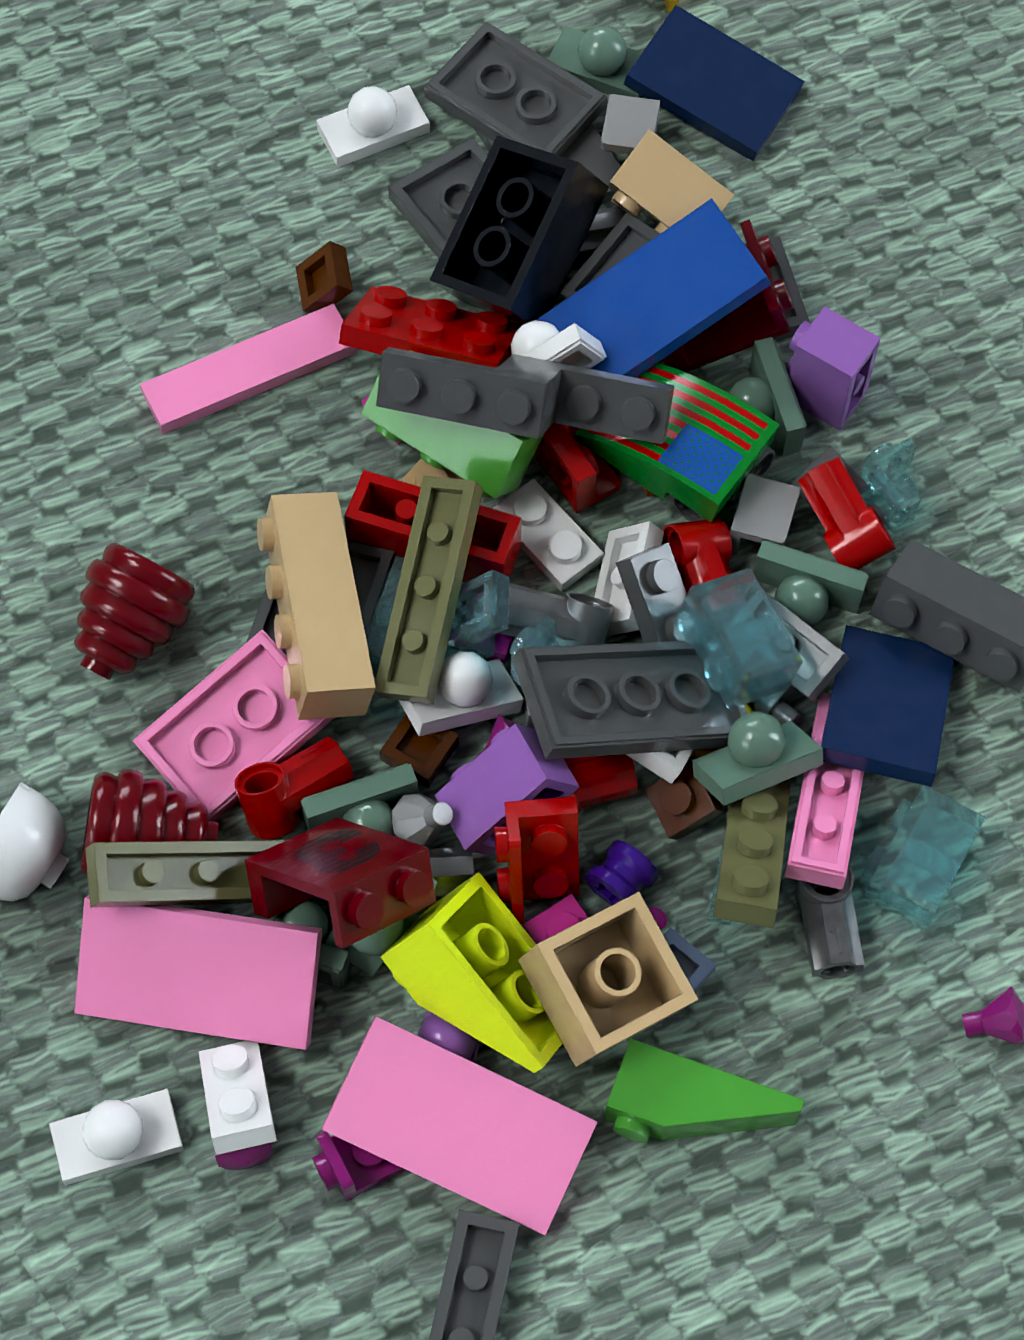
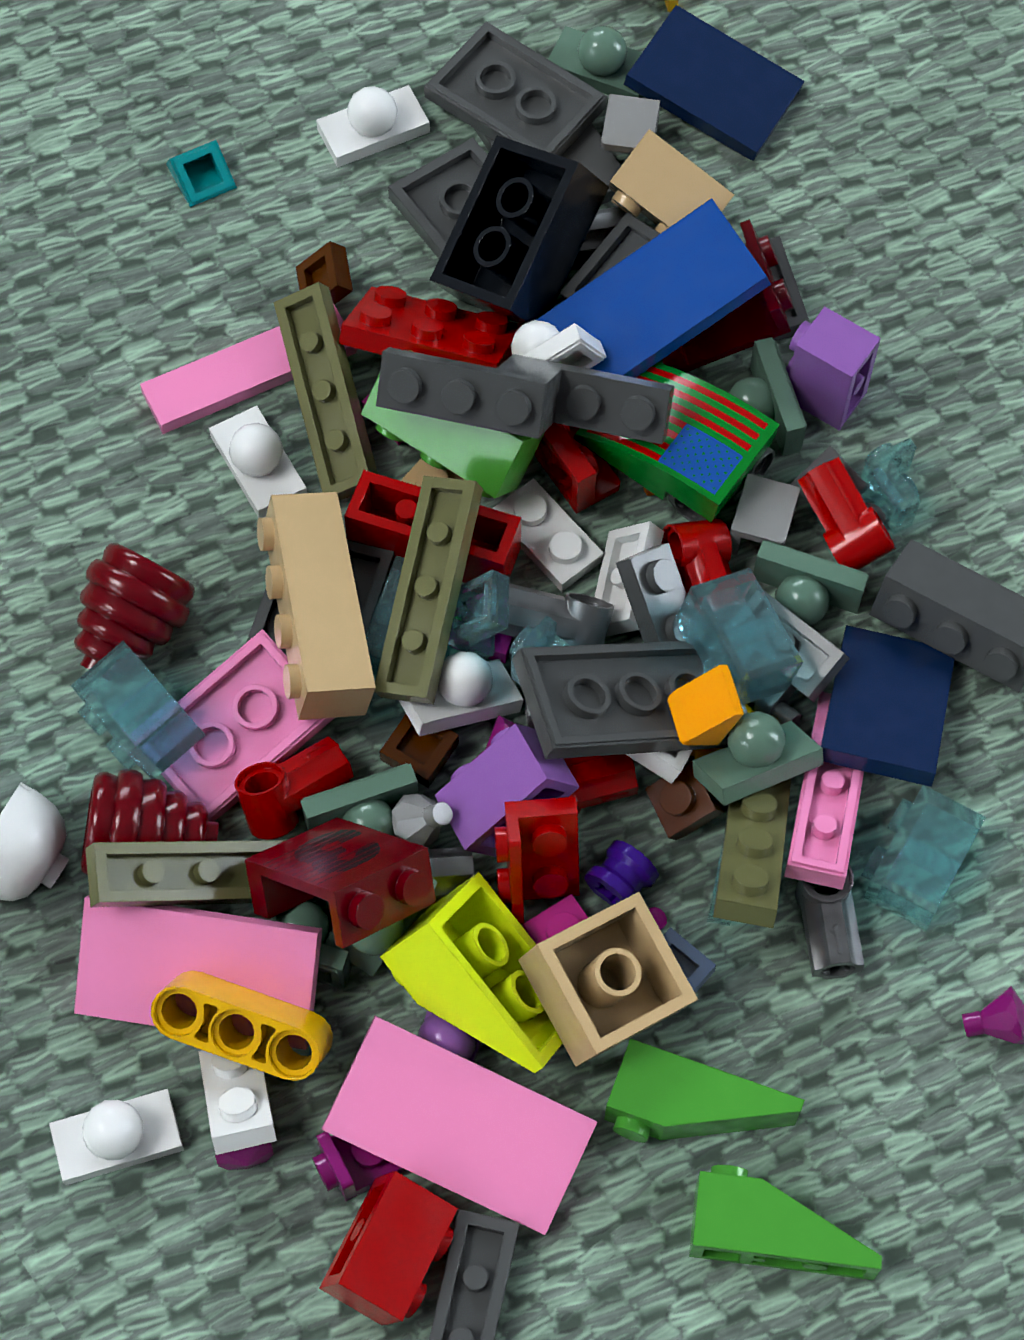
(137, 711): none -> clear light blue brick
(201, 173): none -> teal slope
(214, 1031): none -> yellow beam
(256, 458): none -> white tile
(325, 389): none -> olive plate
(390, 1249): none -> red brick
(706, 707): none -> light orange slope
(761, 1226): none -> bright green slope

